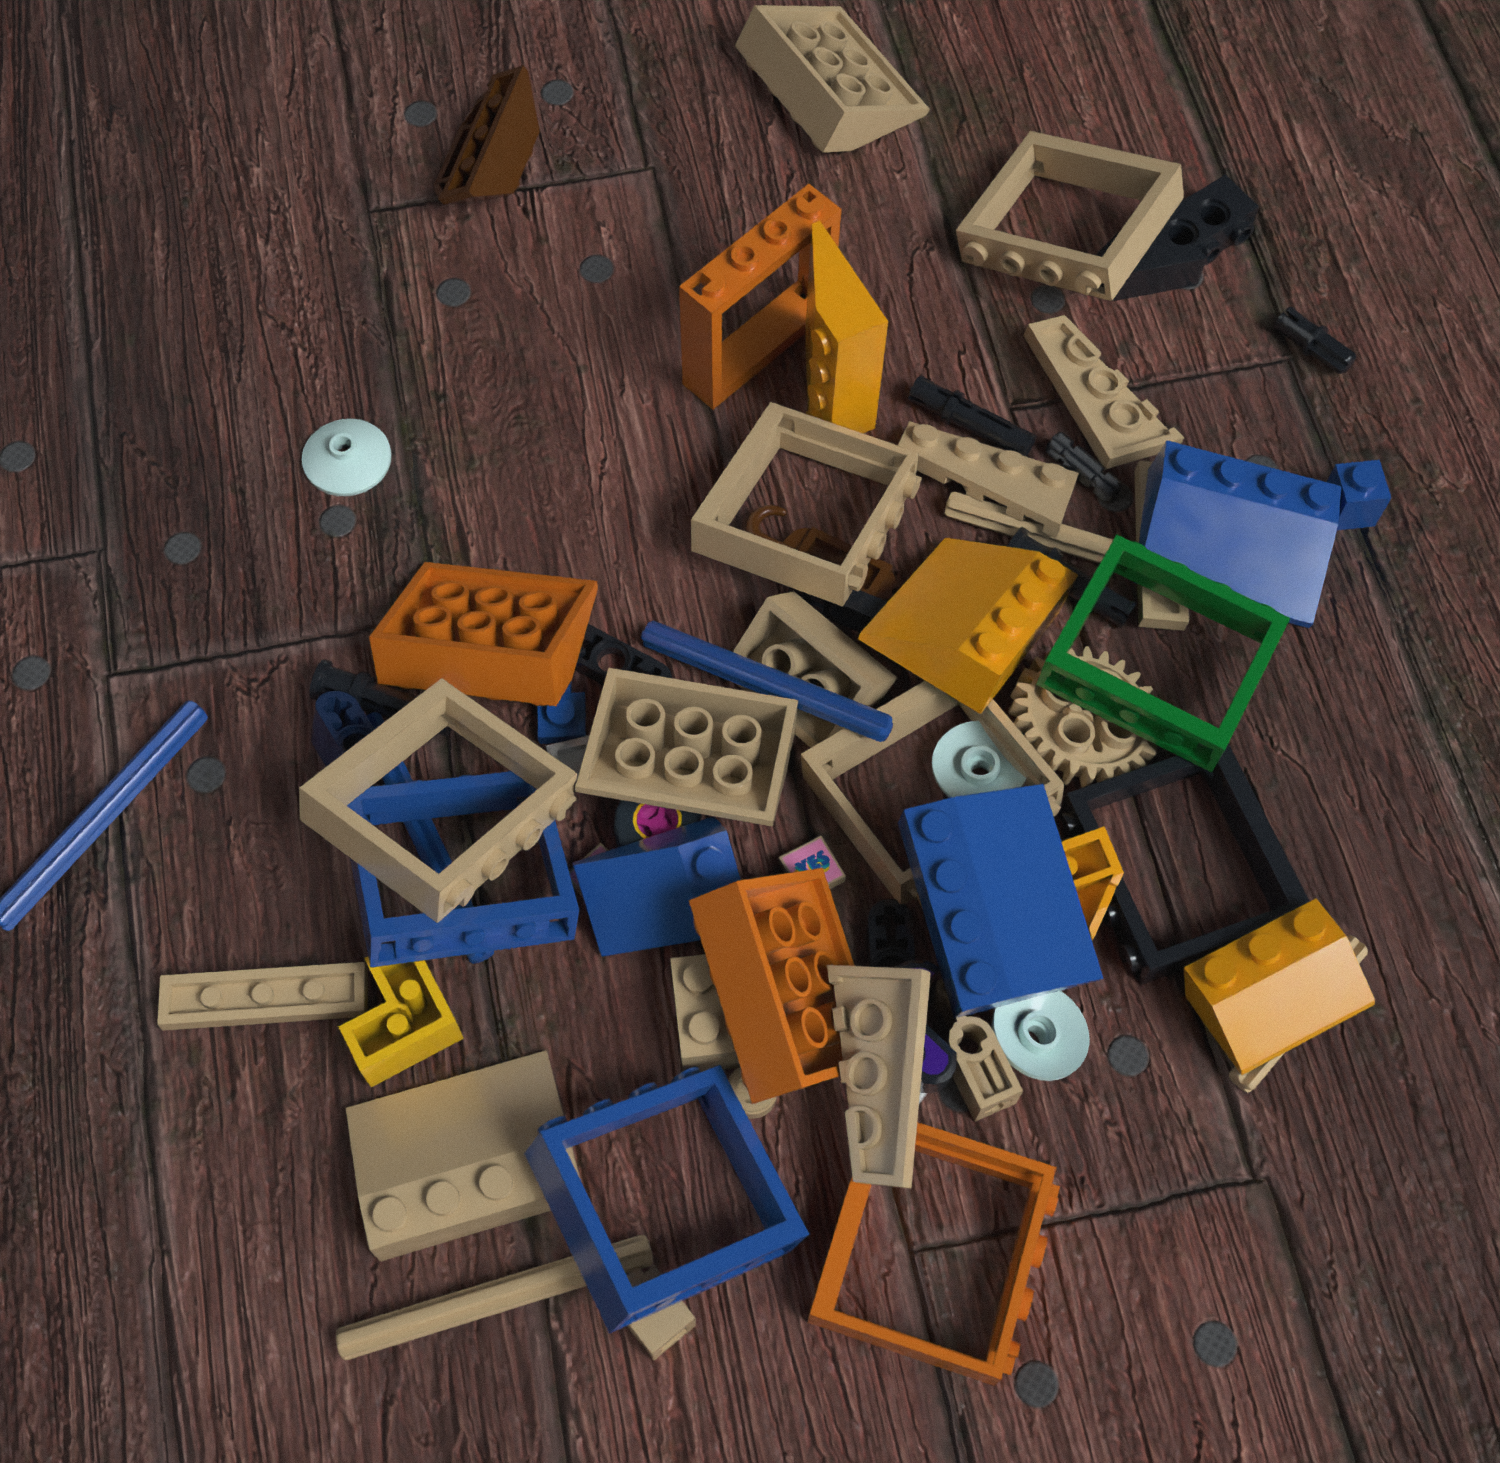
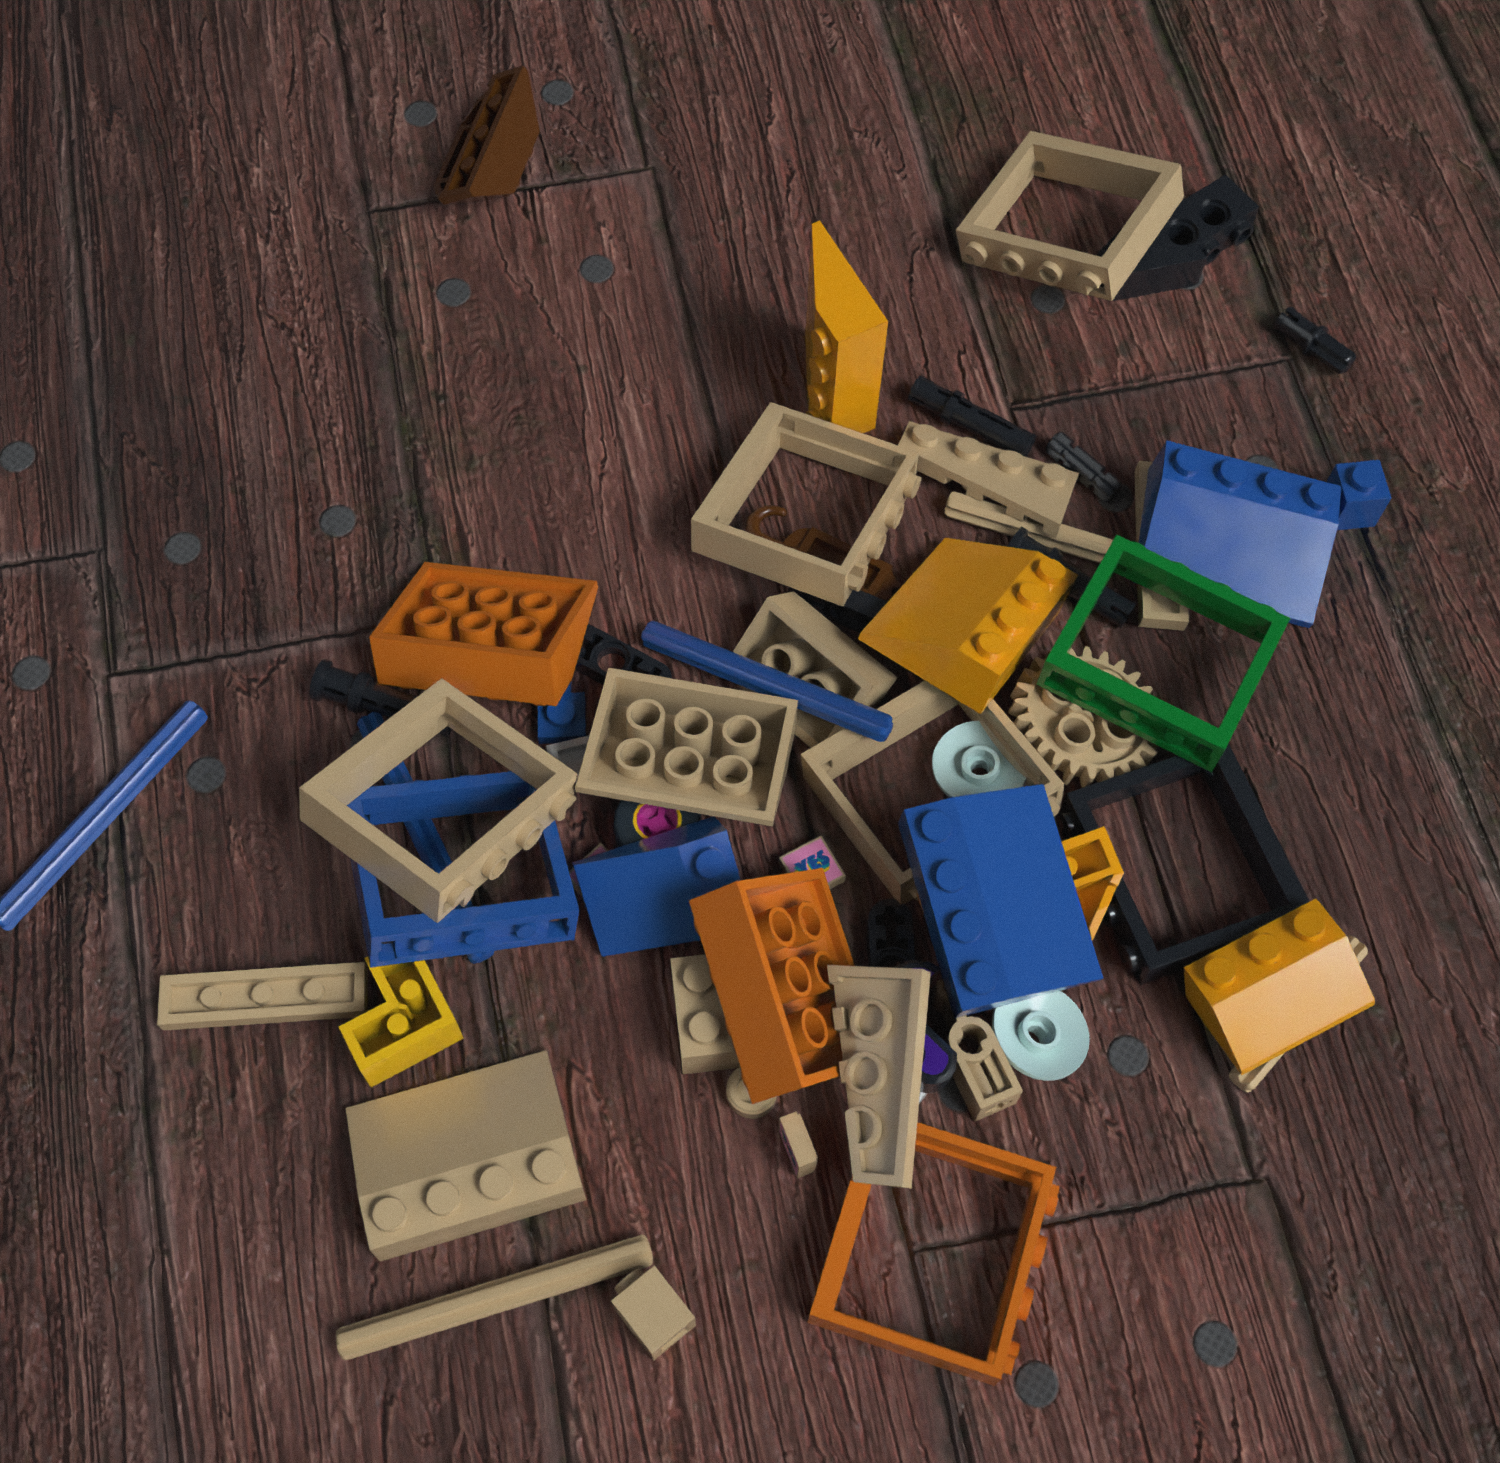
(337, 725): dark blue beam -> none
(351, 470): light aqua dish -> none
(584, 1233): blue window -> none
(718, 367): orange window -> none
(798, 1144): none -> tan tile
(827, 75): tan slope -> none
(1097, 397): tan wing -> none

